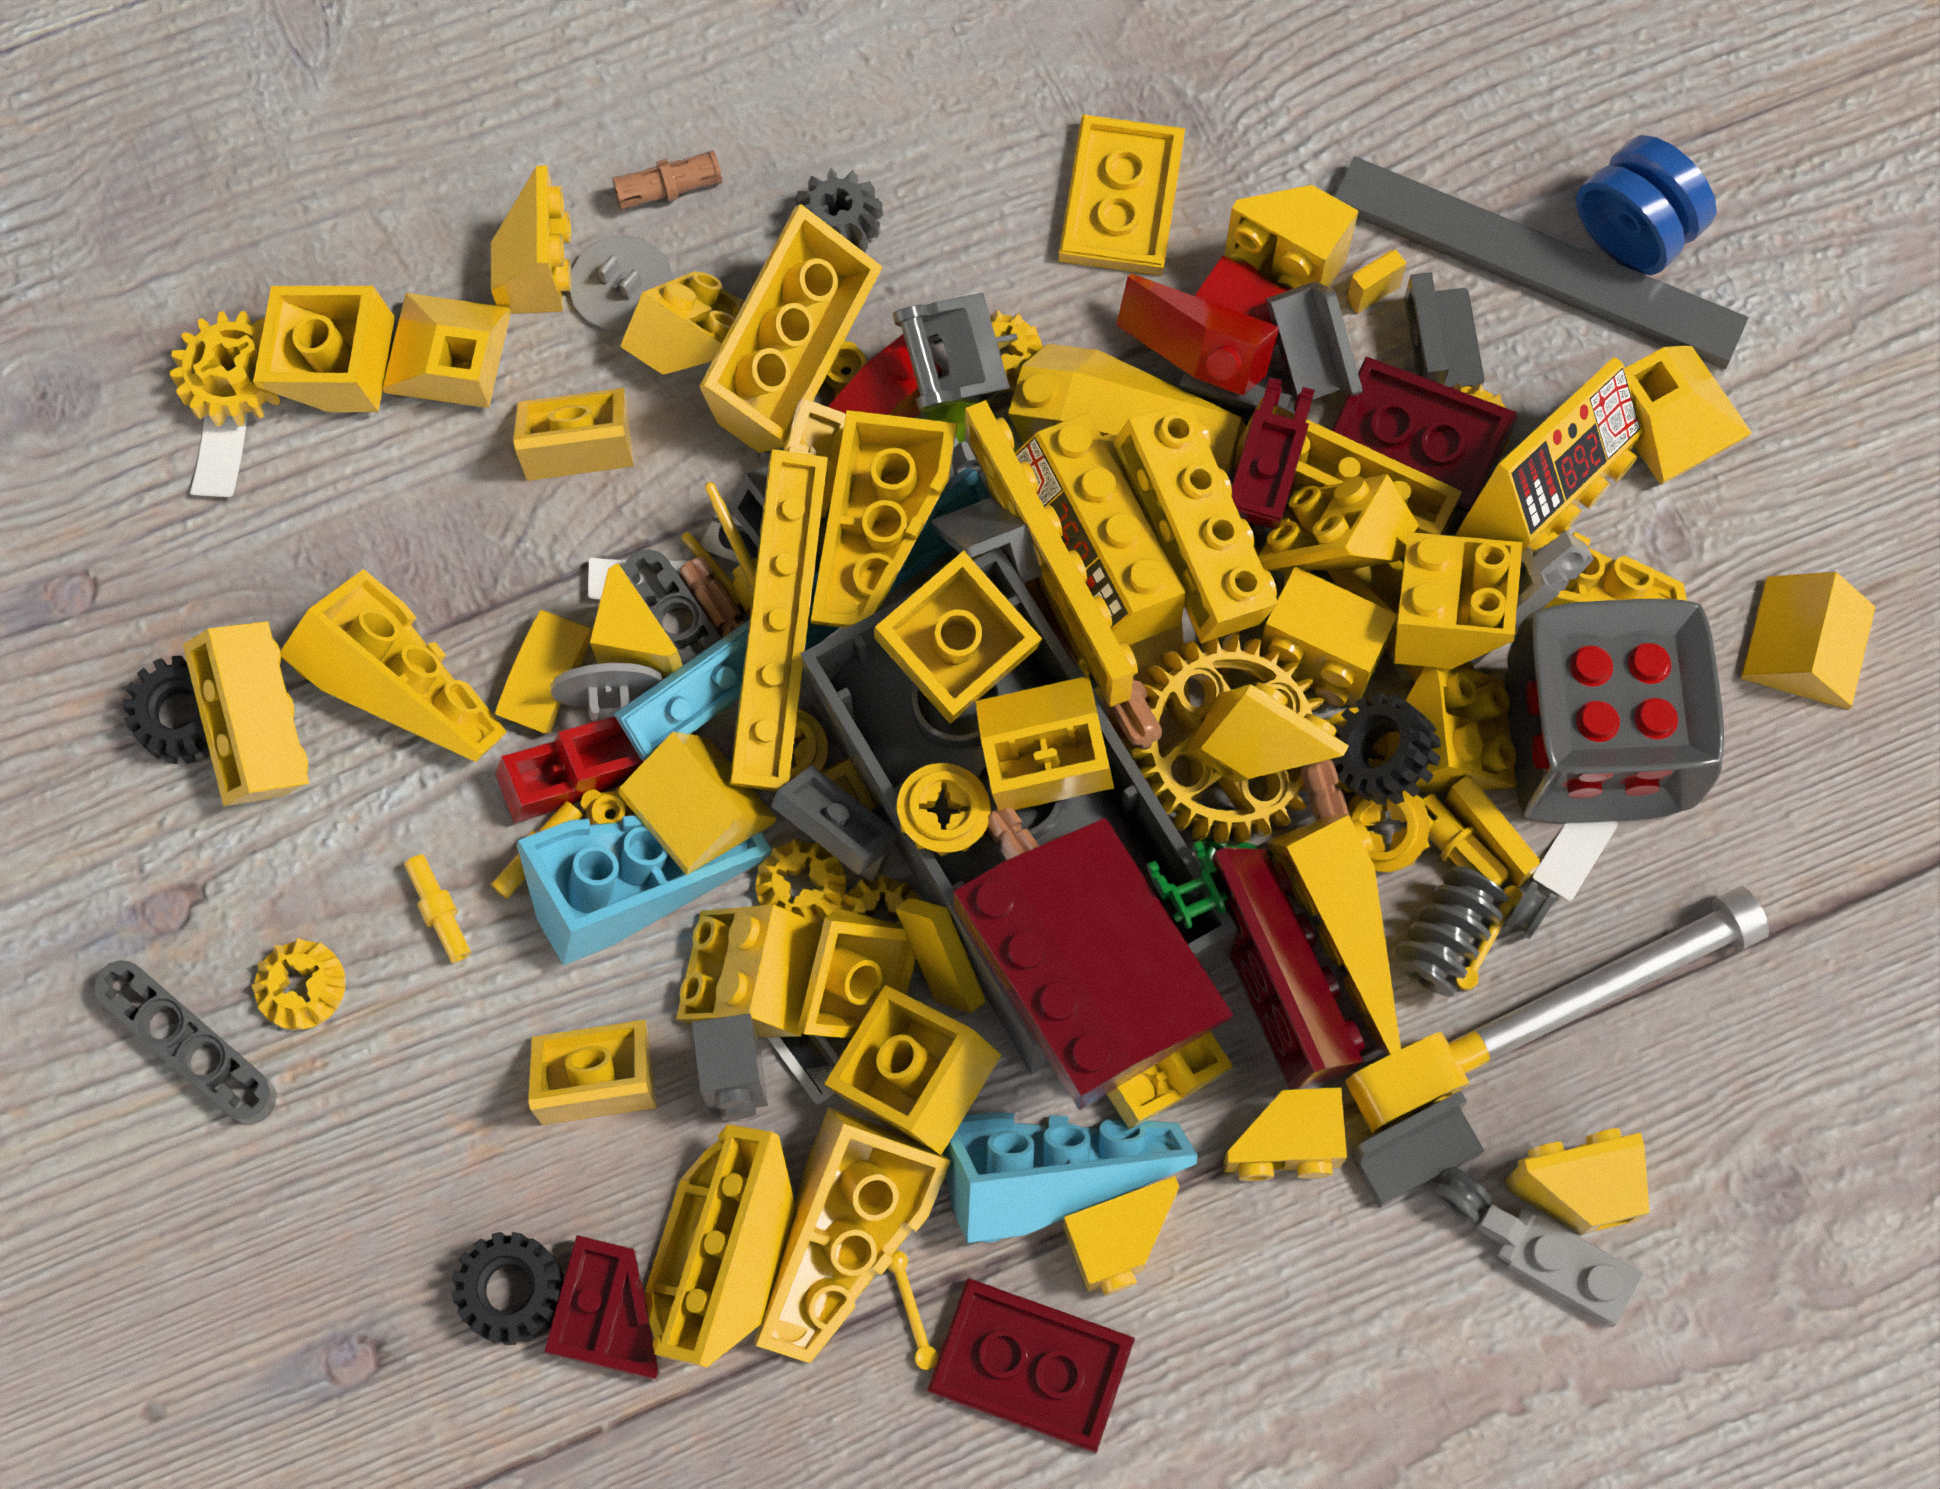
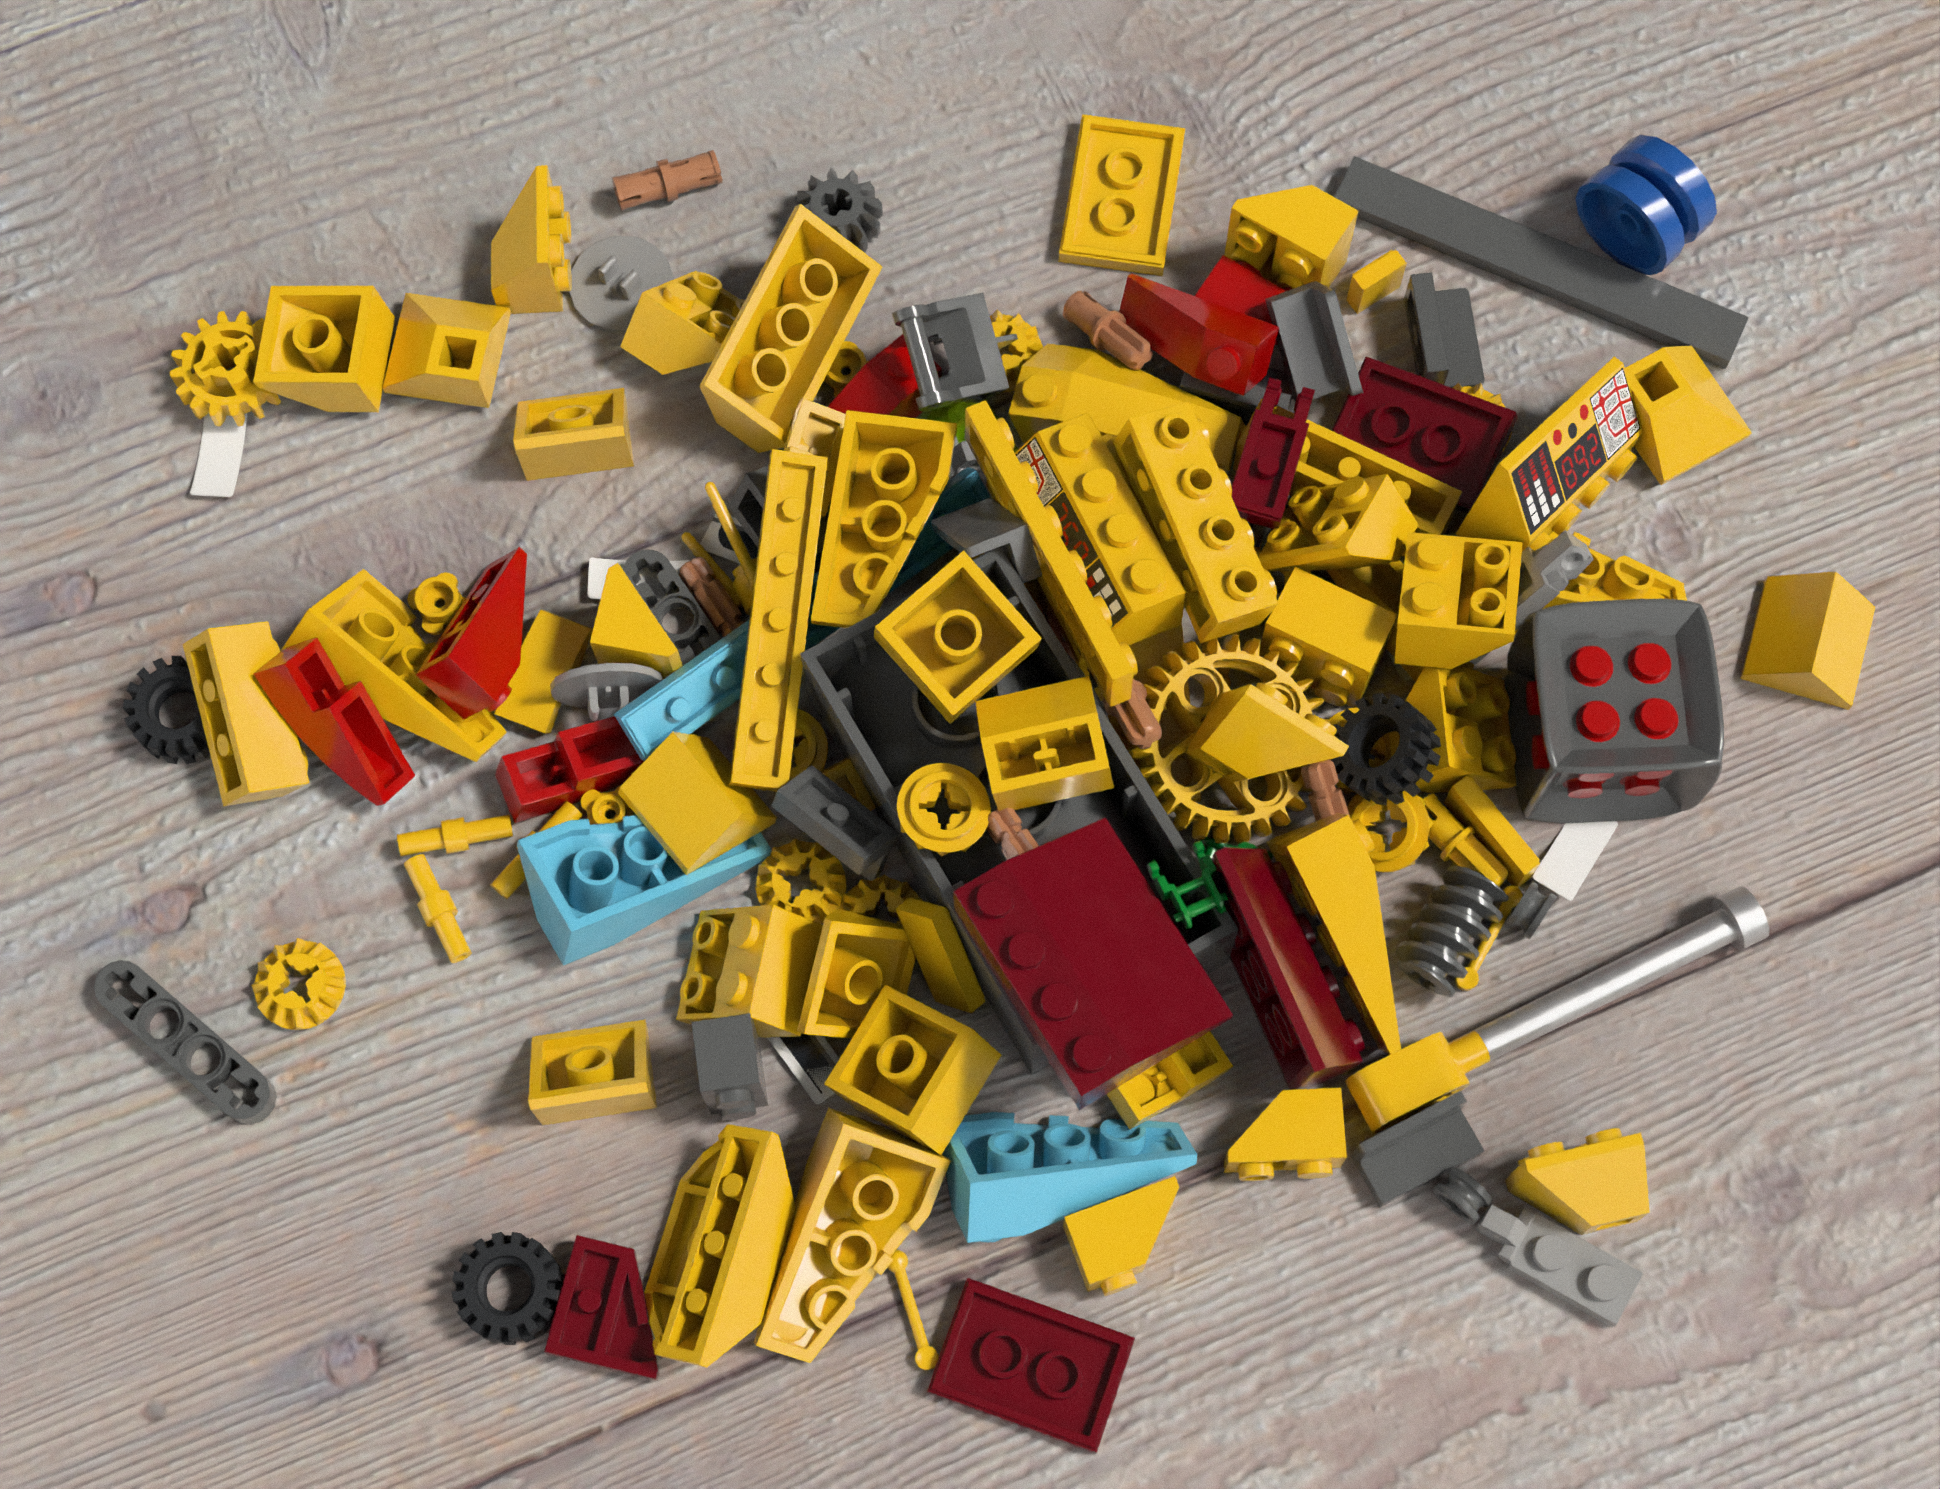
(335, 720): none -> red slope
(425, 596): none -> yellow plate
(454, 835): none -> yellow bar
(482, 641): none -> red slope
(1107, 330): none -> nougat axle

